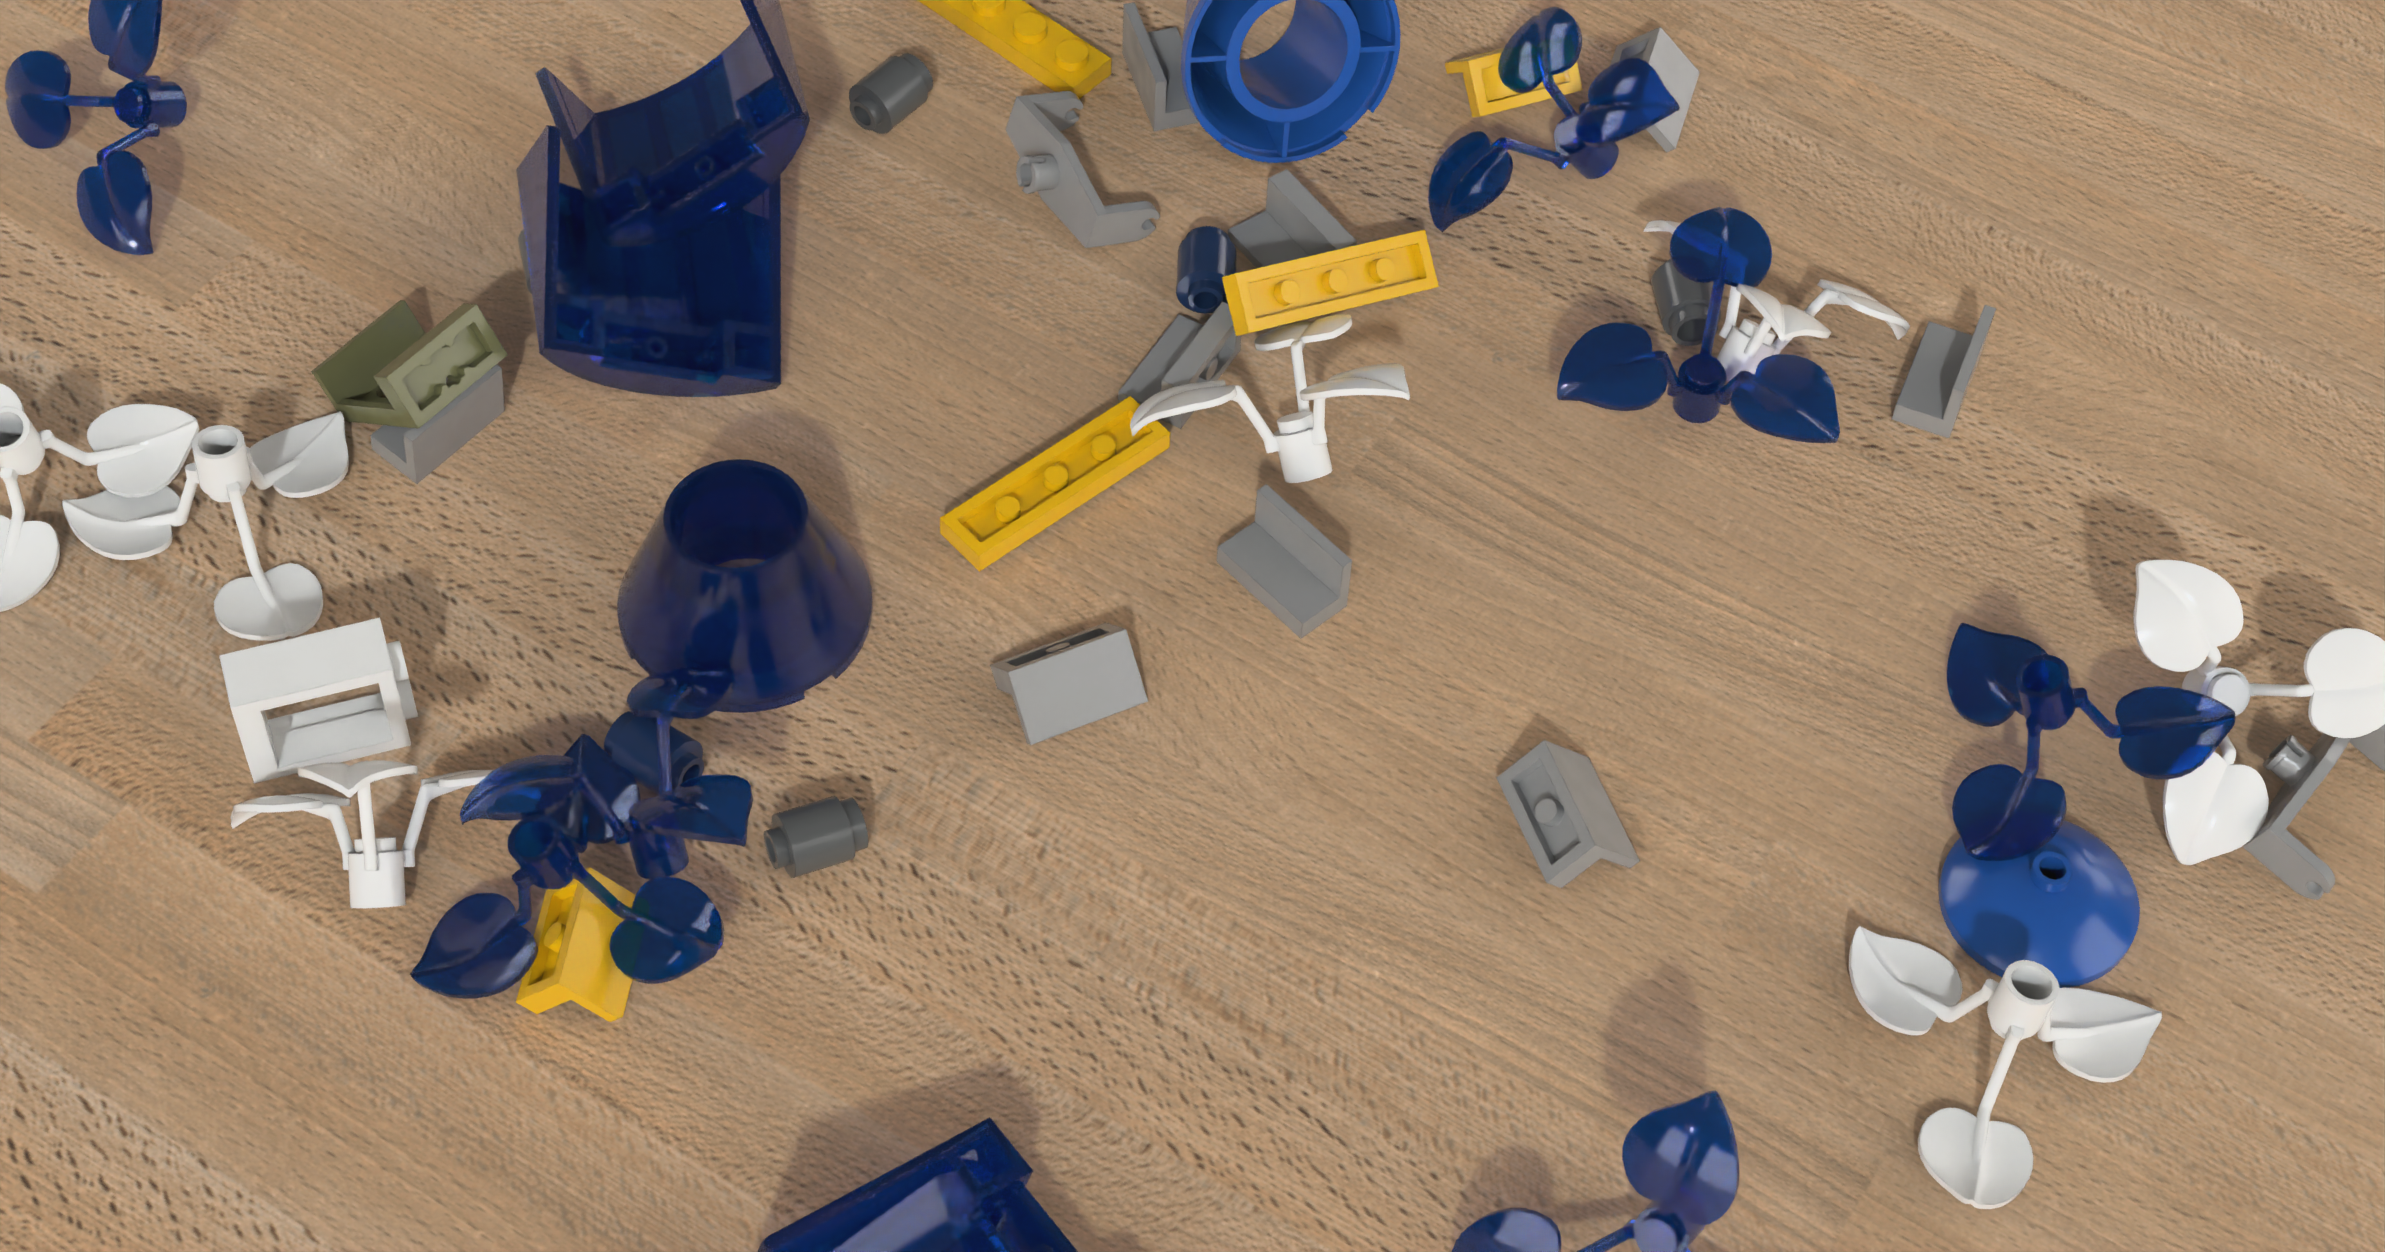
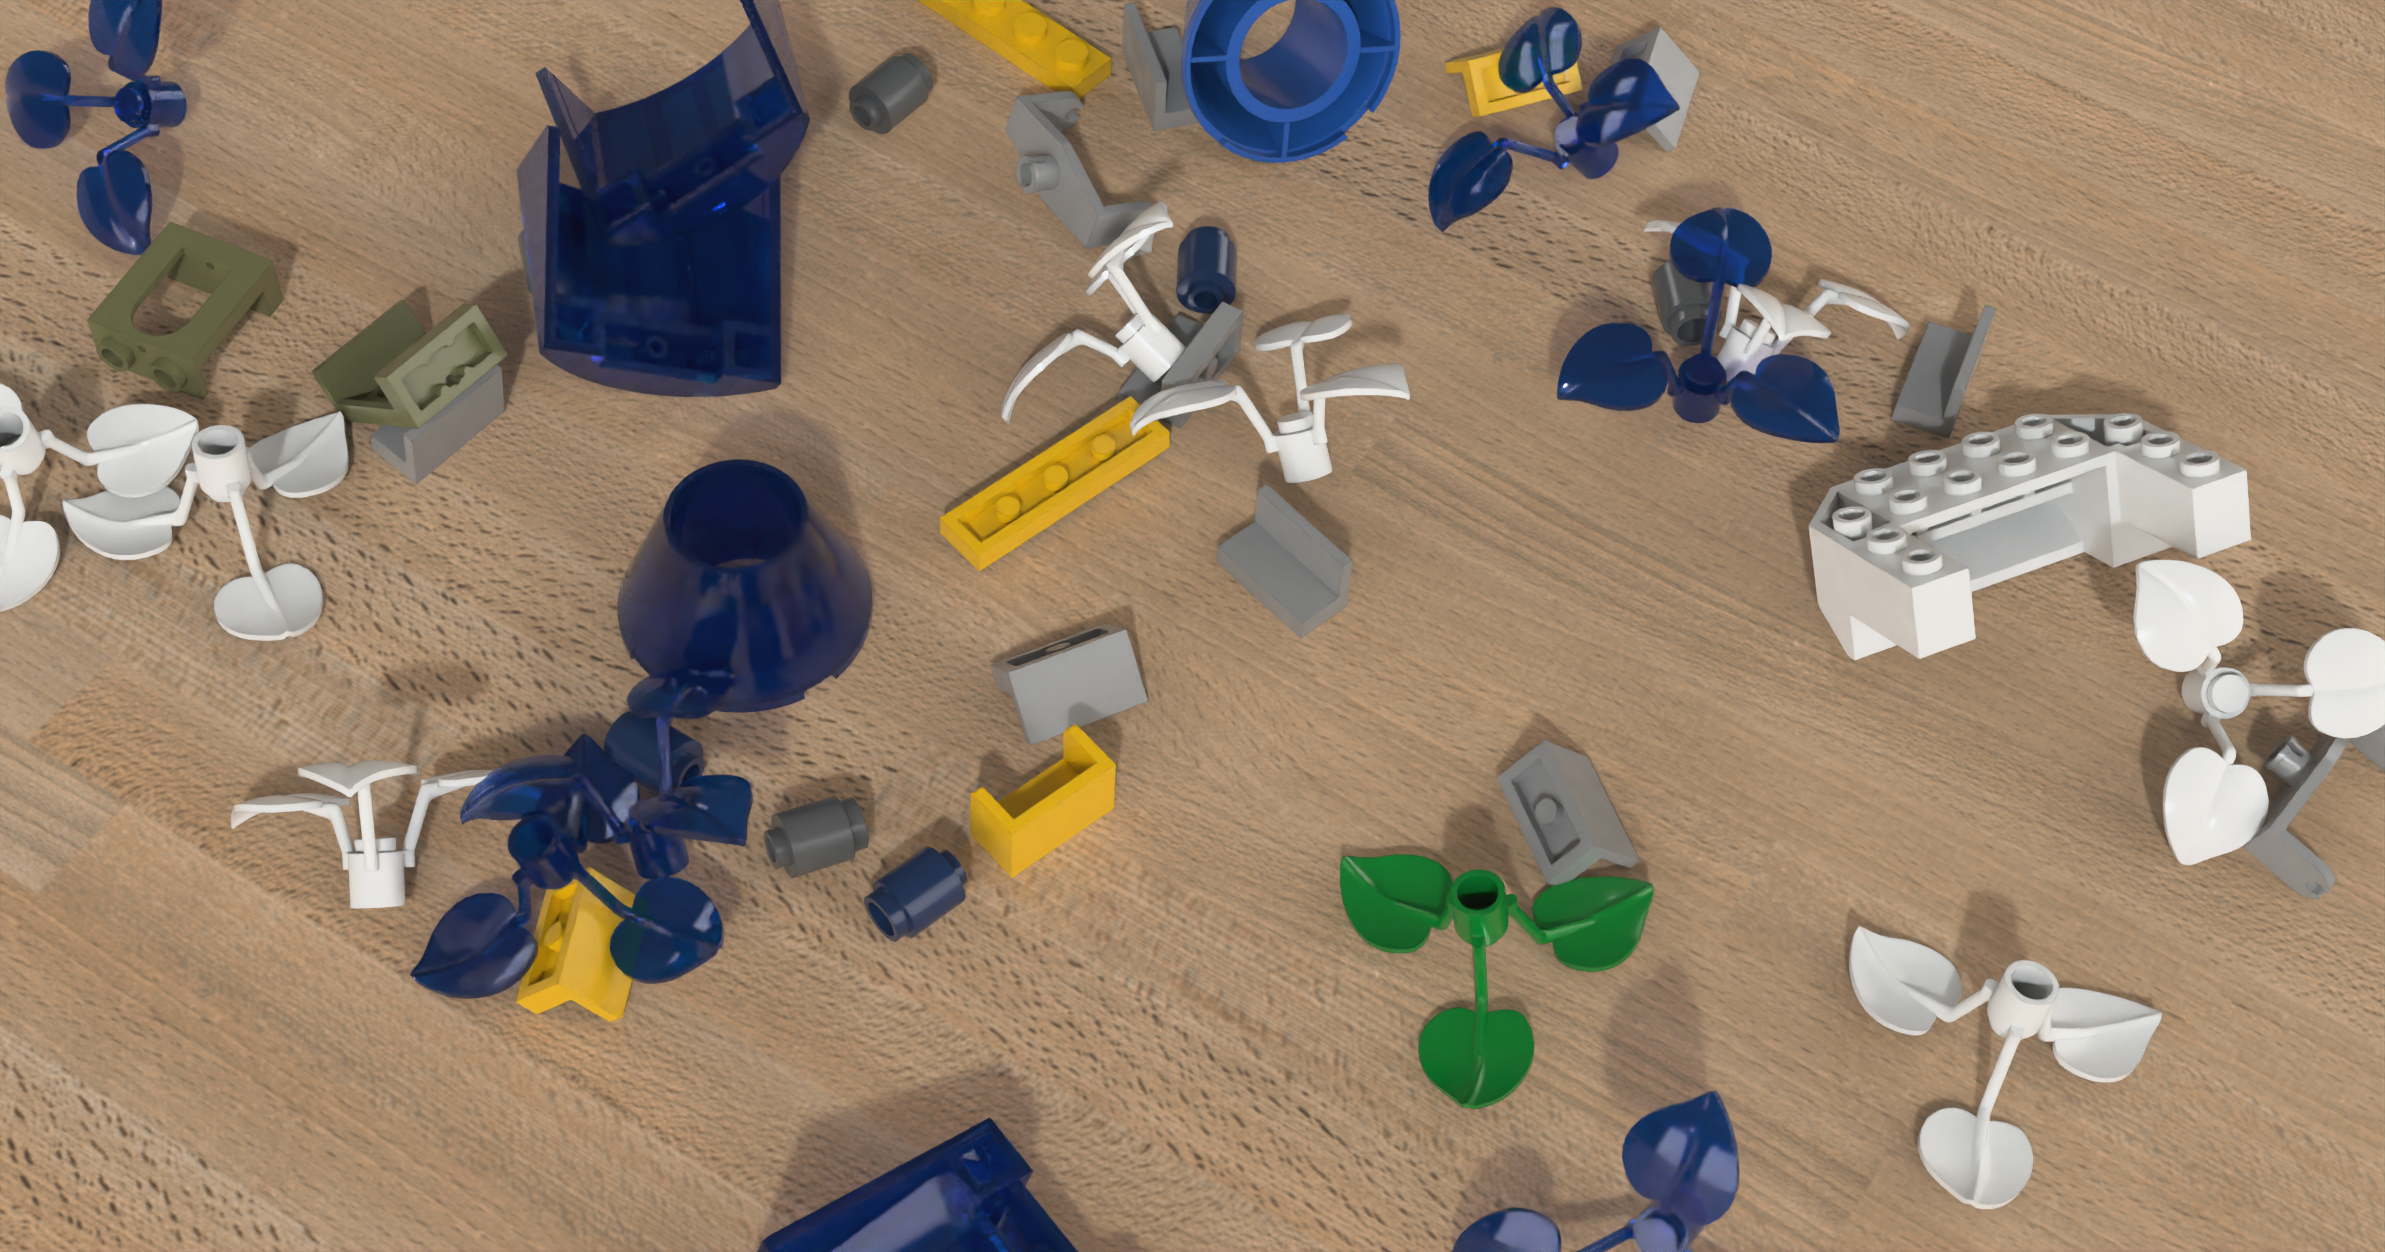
(174, 361): none -> olive panel
(311, 669): white window -> none
(916, 893): none -> dark blue brick
(1047, 807): none -> yellow panel
(1143, 335): none -> white plant
(1290, 227): light grey panel -> none
(1329, 282): yellow plate -> none
(1483, 1053): none -> green plant
(1917, 538): none -> white wedge
(2014, 813): clear blue plant -> none
(2015, 913): blue dish -> none

